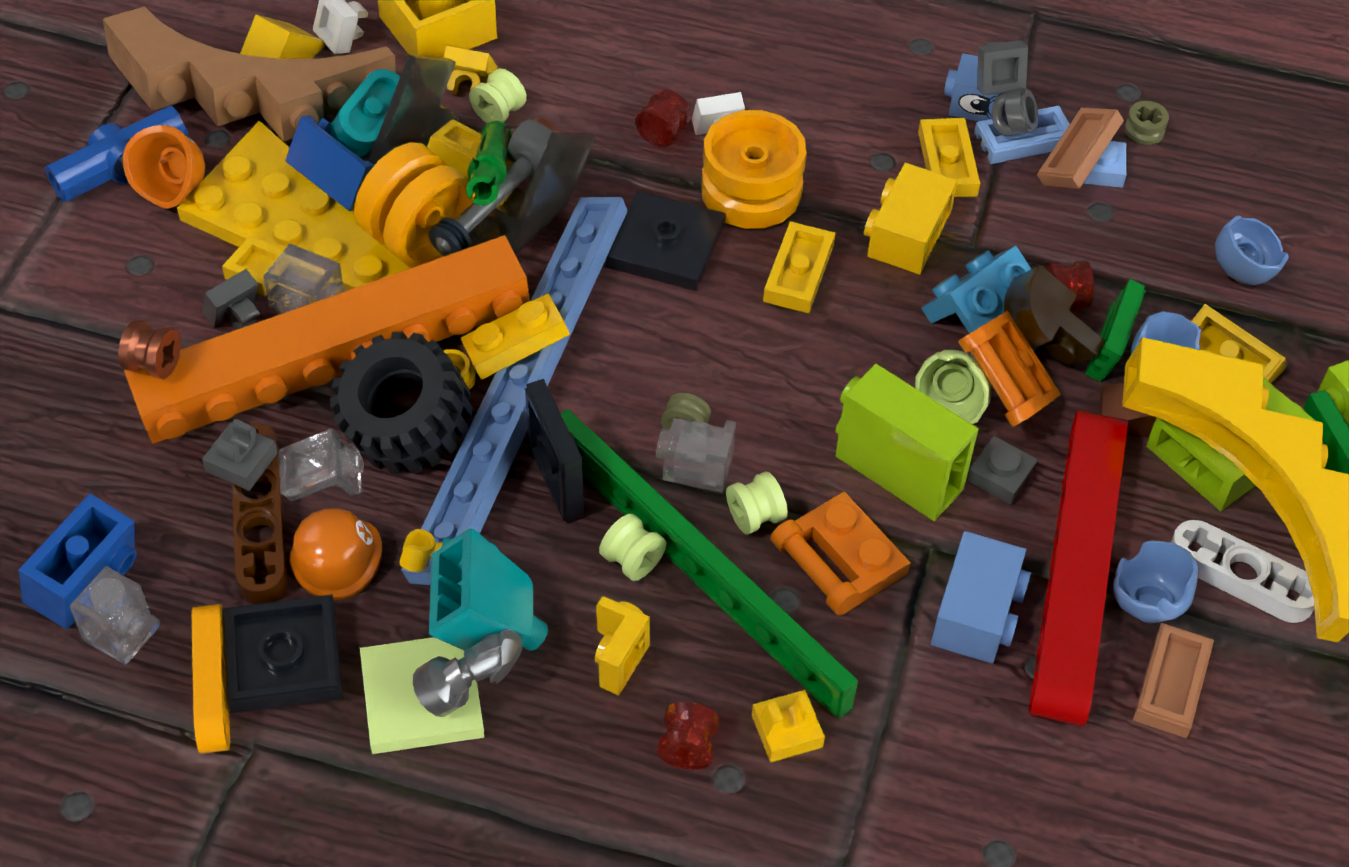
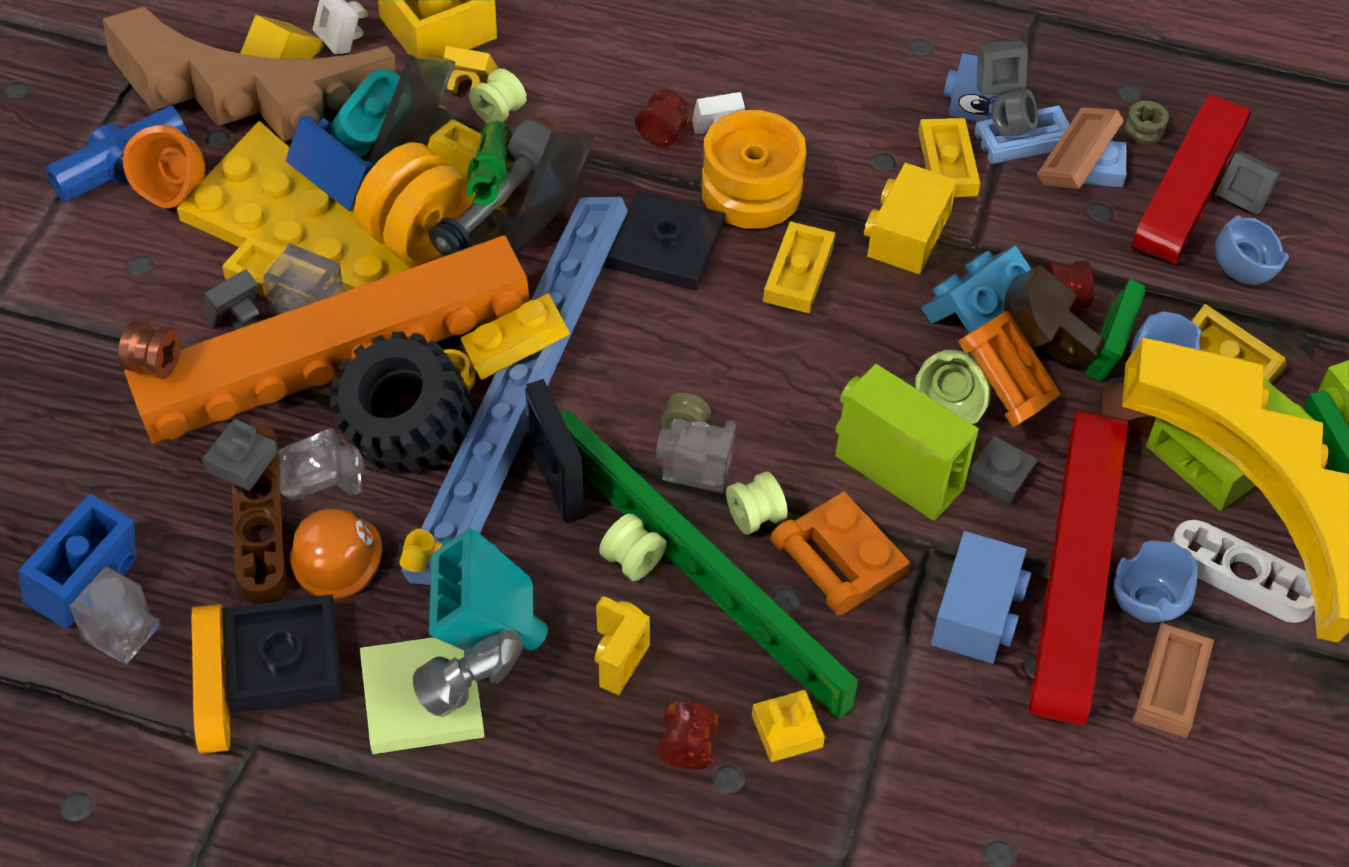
(1191, 179): none -> red beam
(1248, 182): none -> dark grey tile

